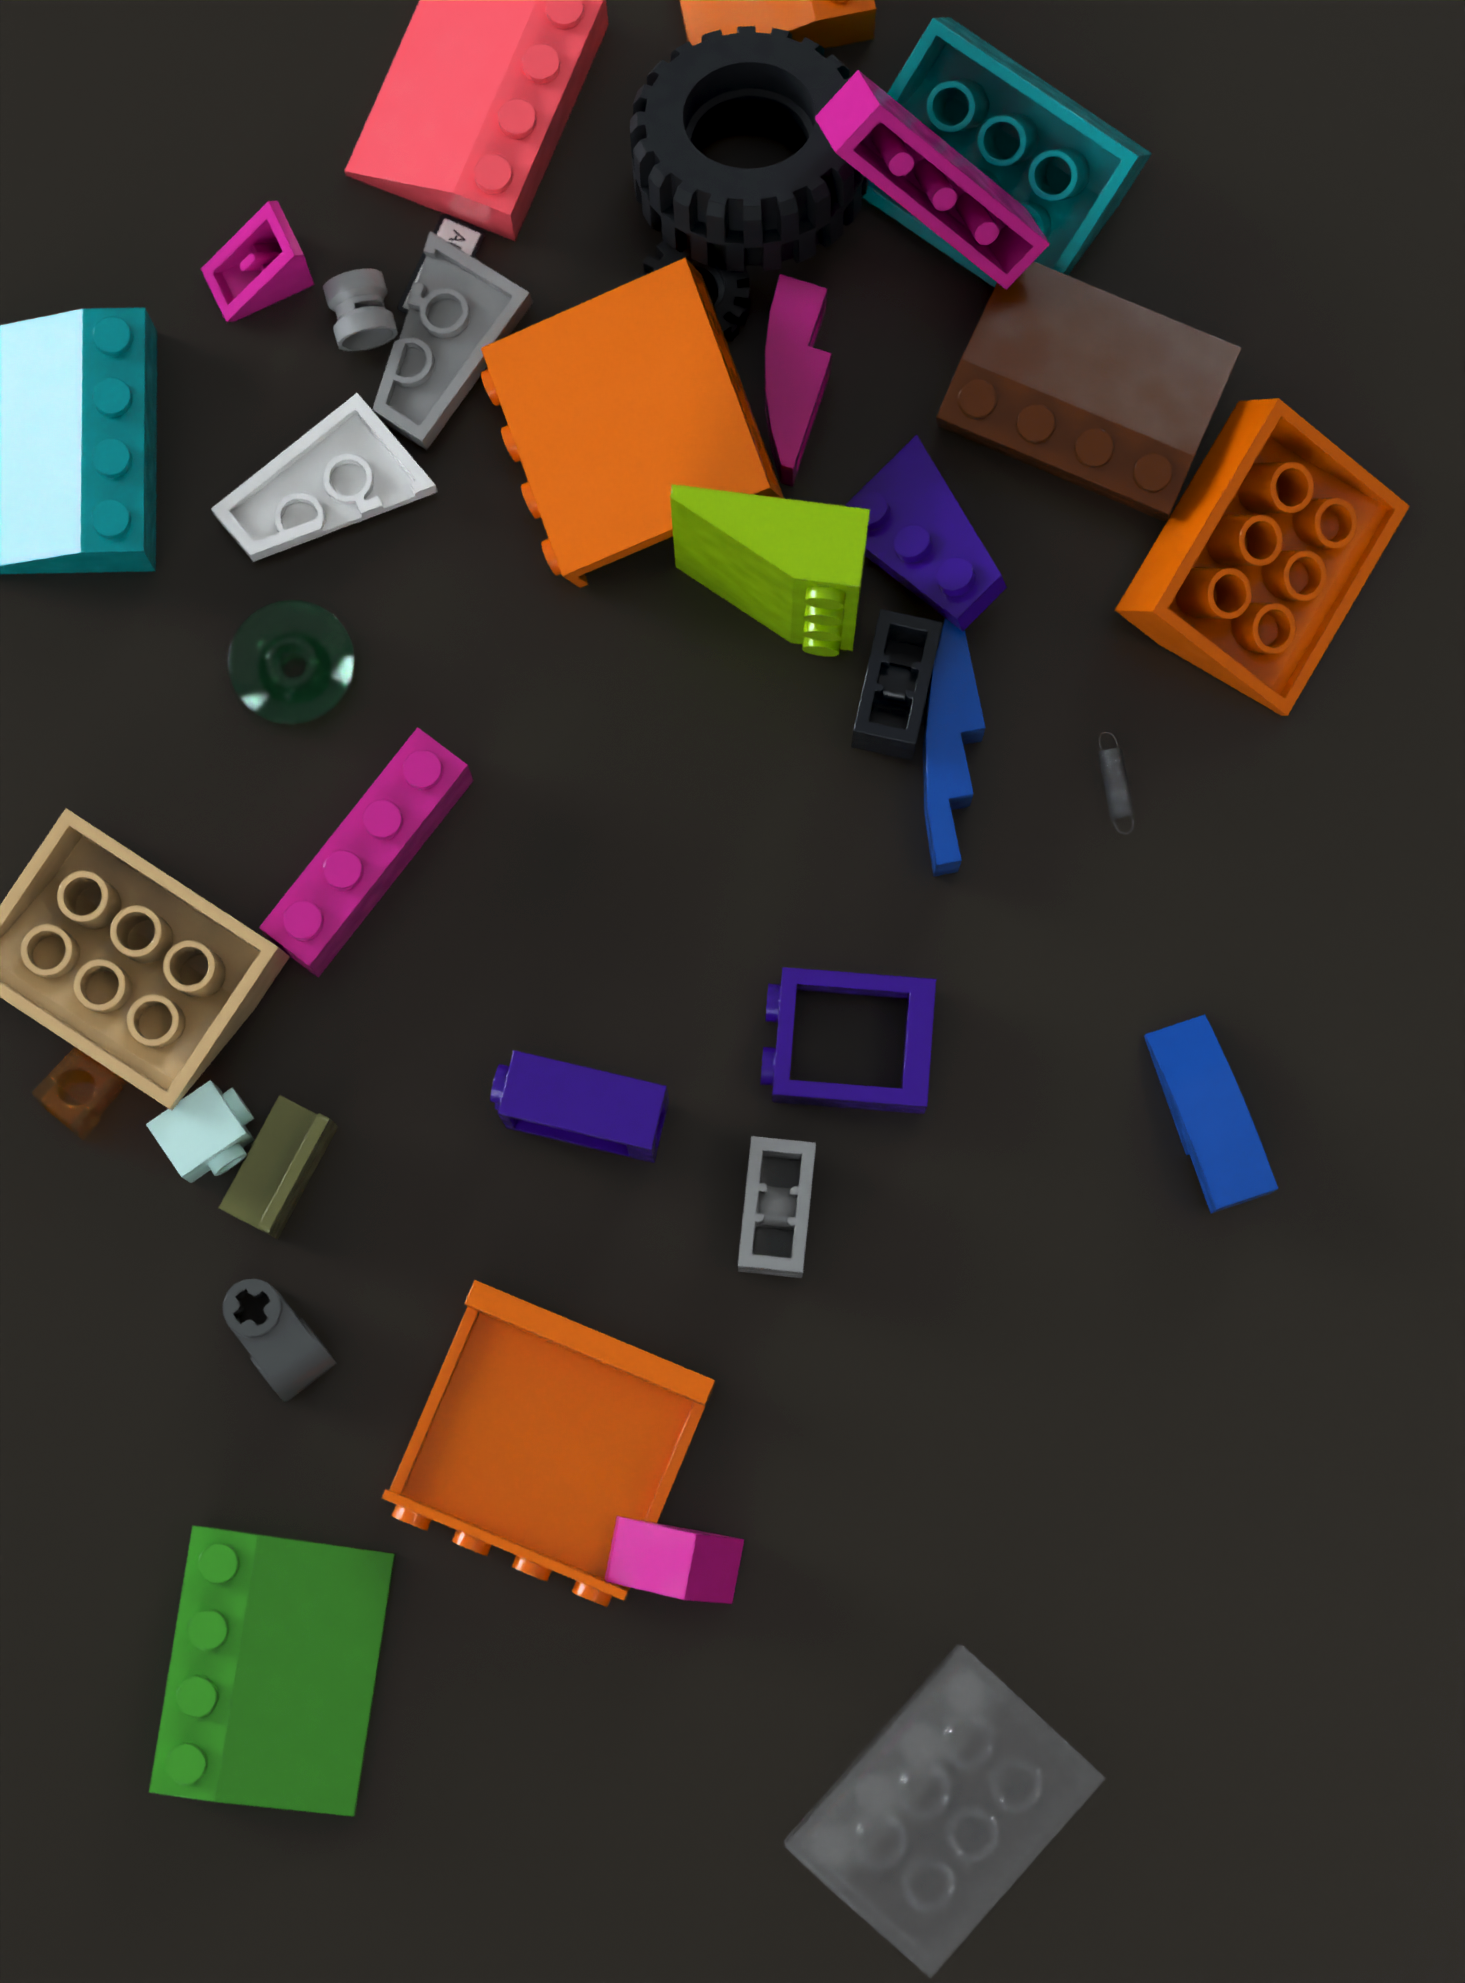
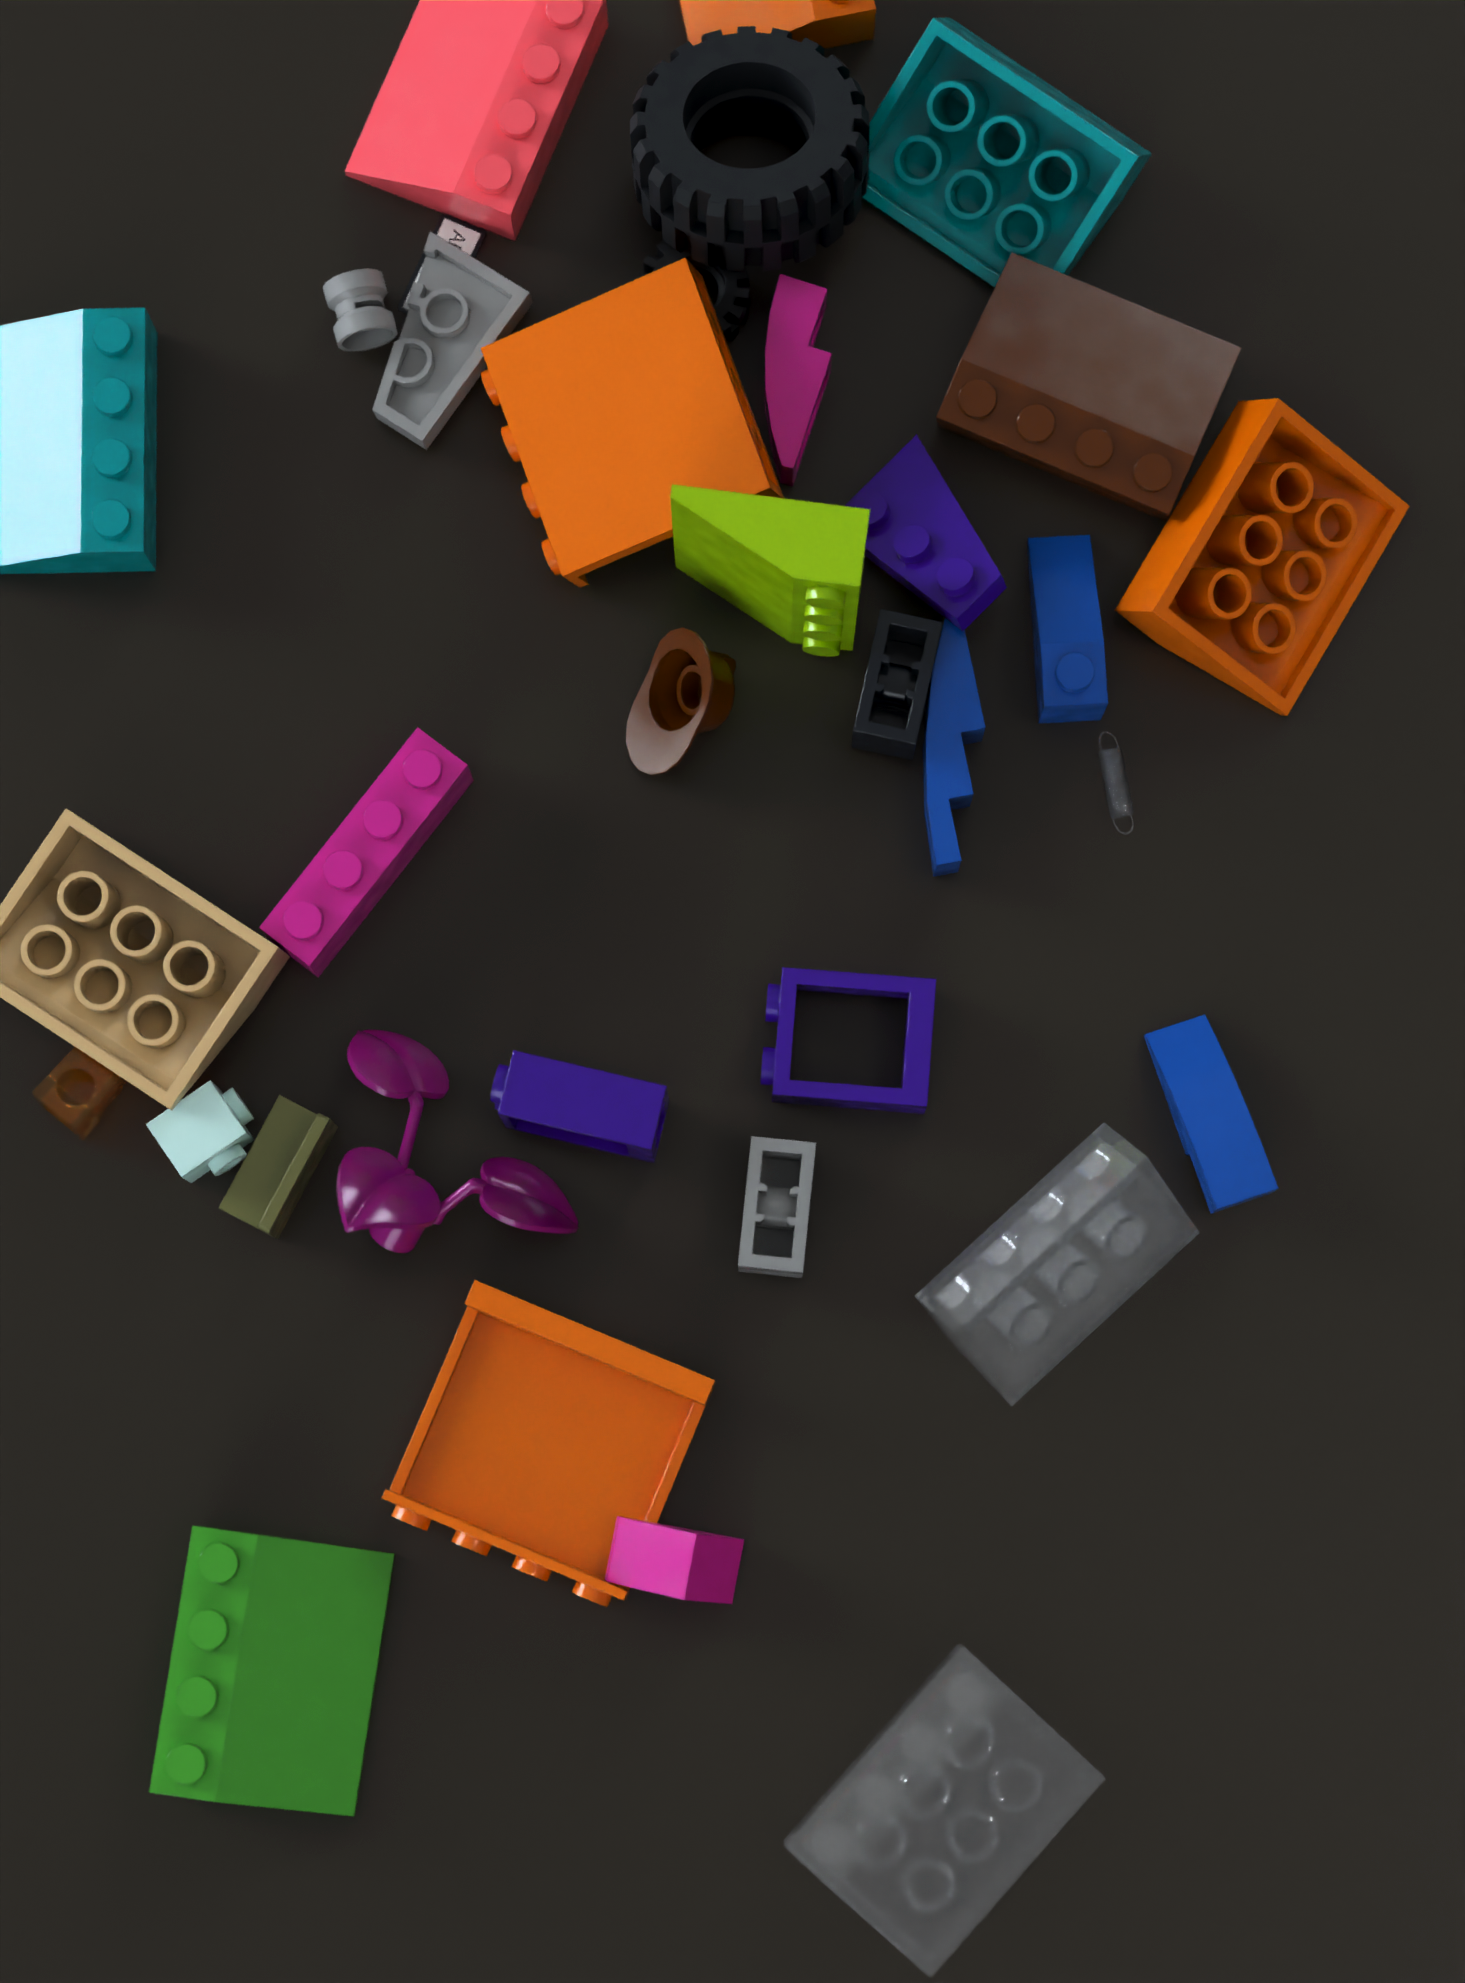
(257, 265): dark pink slope -> none
(281, 1347): dark grey piece -> none
(287, 632): clear green dish -> none
(322, 483): white wing -> none
(396, 1204): none -> magenta plant
(681, 696): none -> reddish brown piece
(931, 180): dark pink brick -> none
(1058, 1263): none -> clear slope
(1066, 630): none -> blue slope

